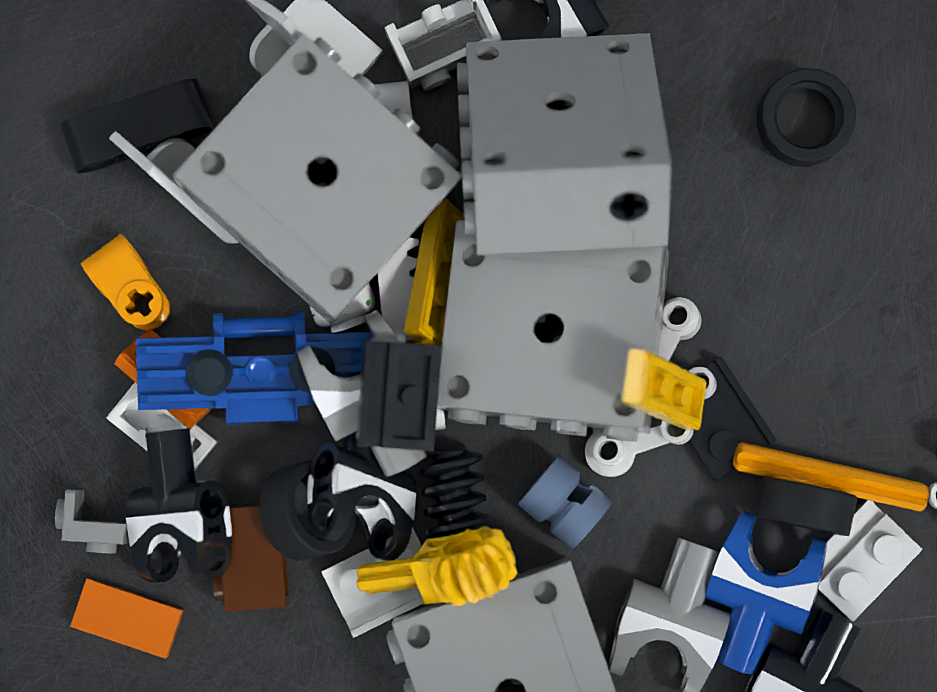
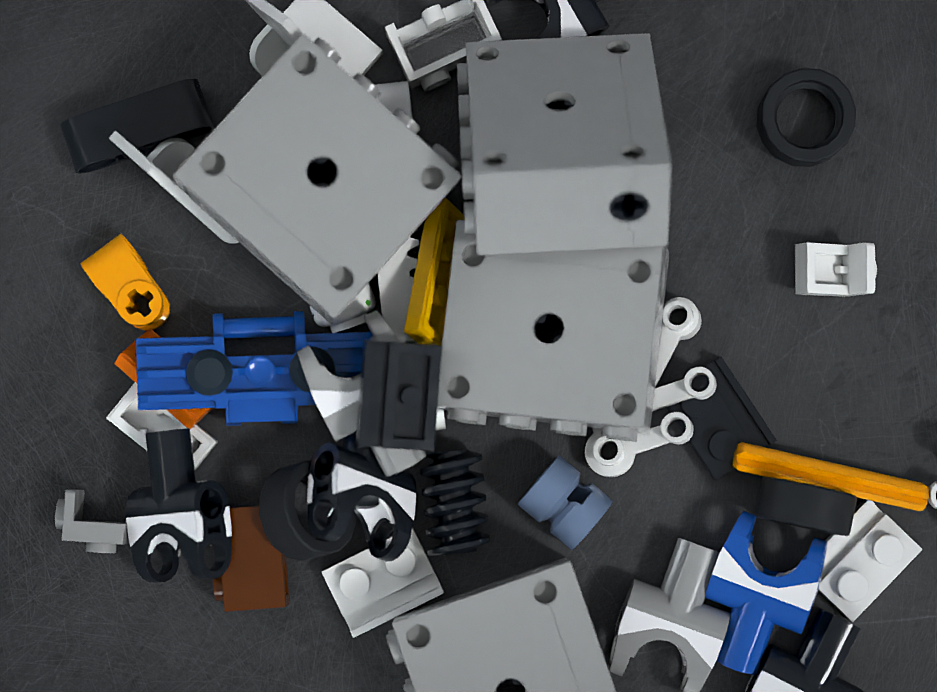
(127, 618): orange tile -> none
(447, 568): yellow gear -> none
(663, 390): yellow tile -> none
(835, 269): none -> white bracket

